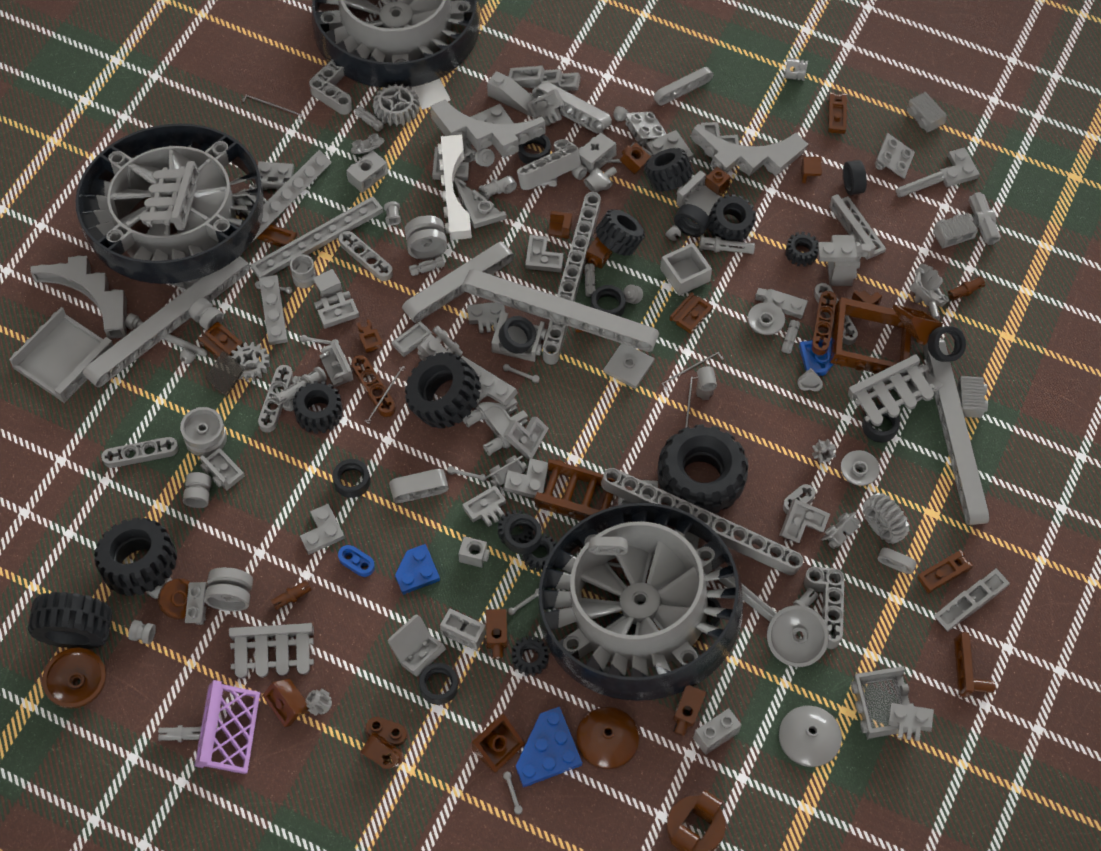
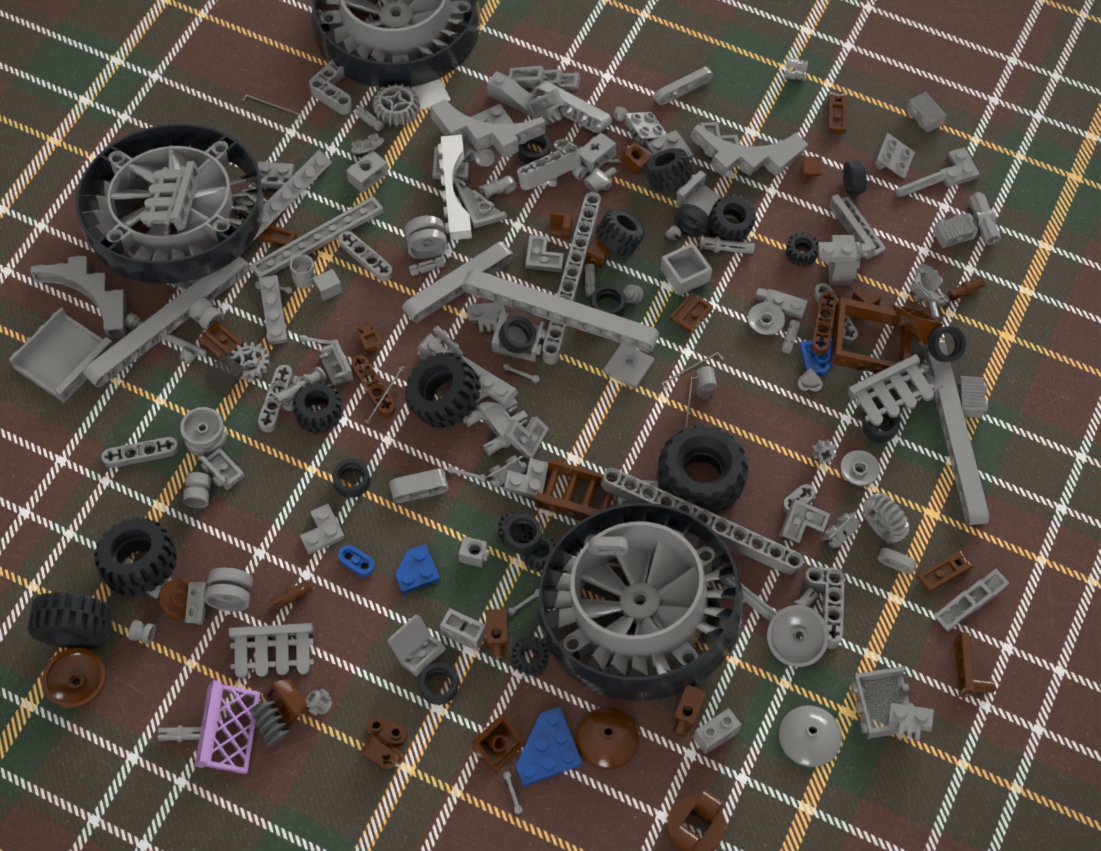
(269, 723): none -> dark grey piece
(336, 313): light grey plate -> none
(392, 213): light grey bush -> none
(411, 339): light grey tile -> none
(485, 506): light grey hinge -> none
(718, 181): reddish brown brick -> none

